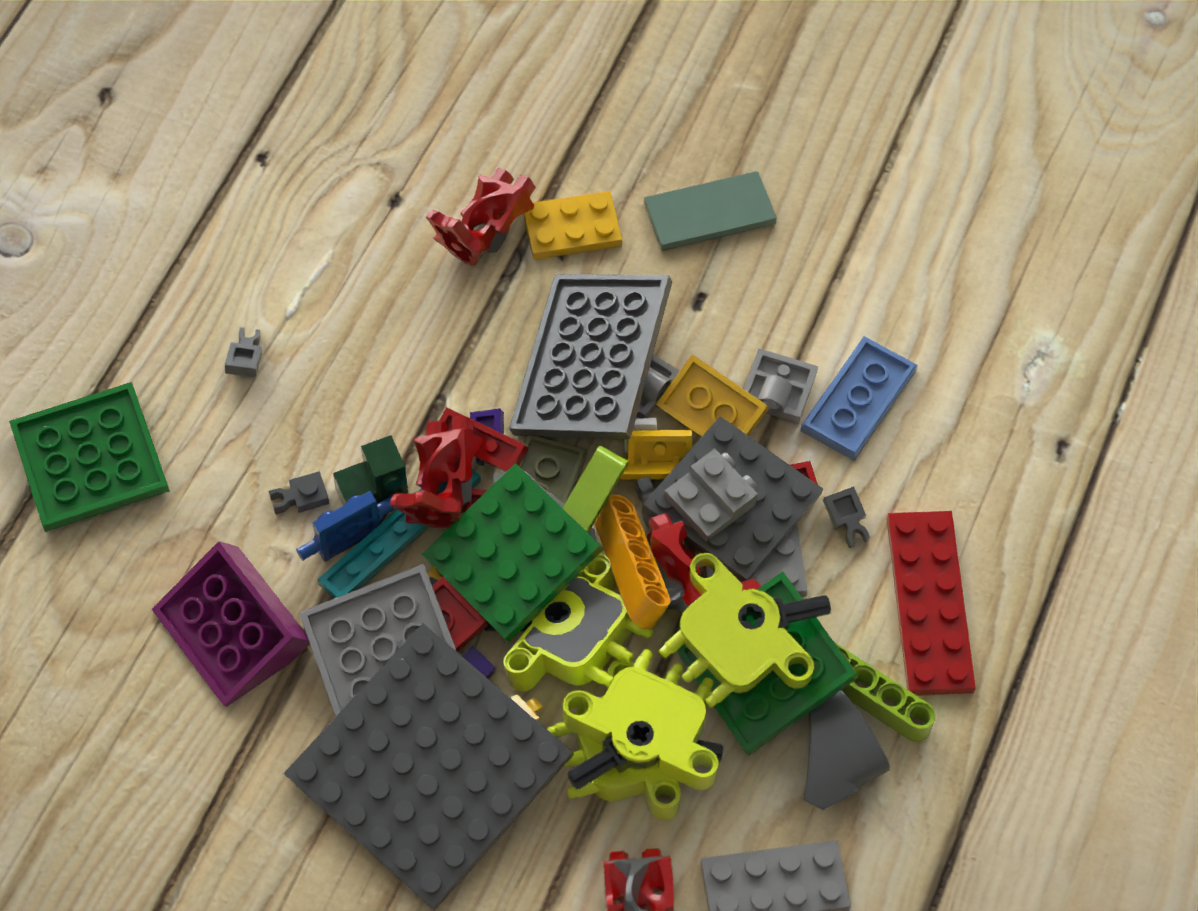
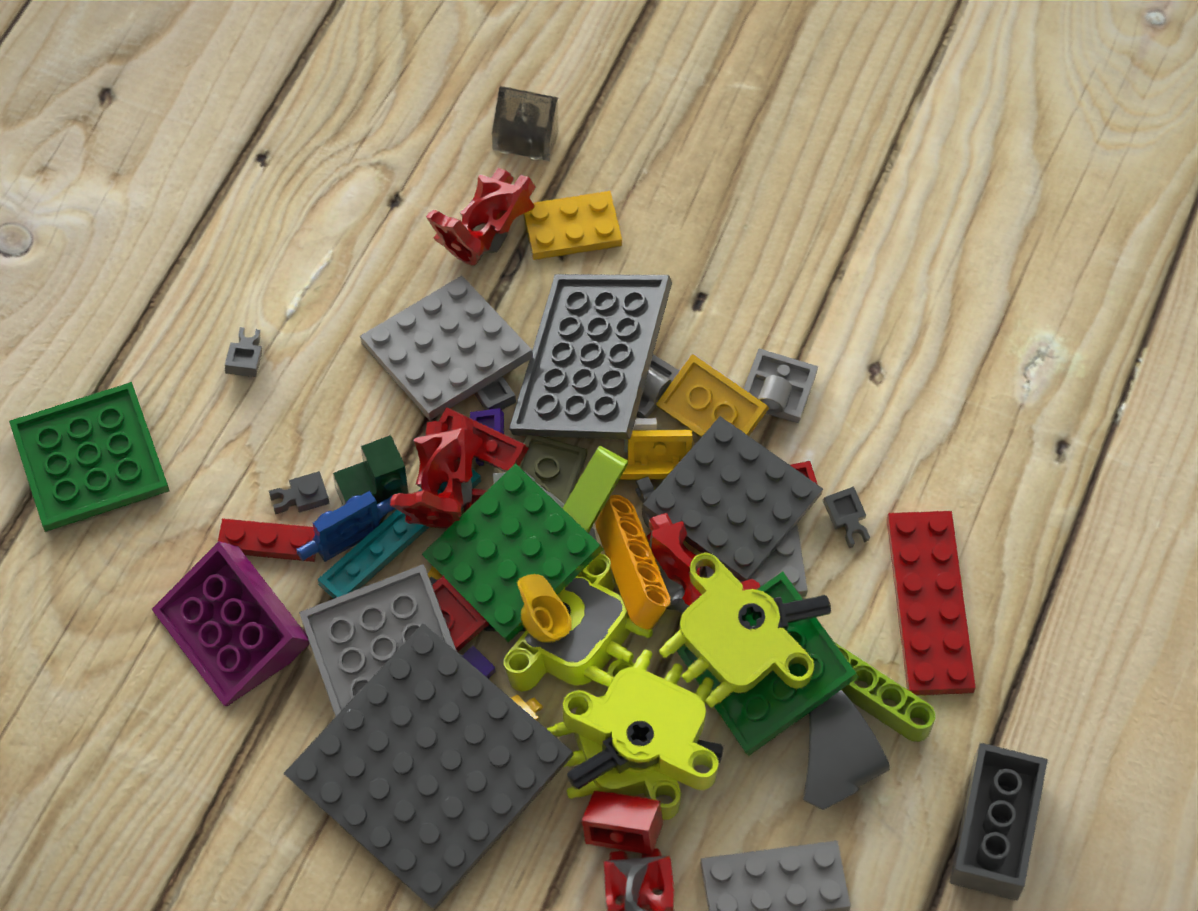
(266, 539): none -> red plate
(446, 347): none -> light grey plate
(496, 395): none -> dark grey plate
(525, 123): none -> clear smoke slope
(543, 610): none -> yellow cap
(625, 819): none -> red brick
(709, 210): sand green tile -> none
(712, 494): light grey plate -> none
(858, 398): medium blue tile -> none
(998, 821): none -> dark grey brick

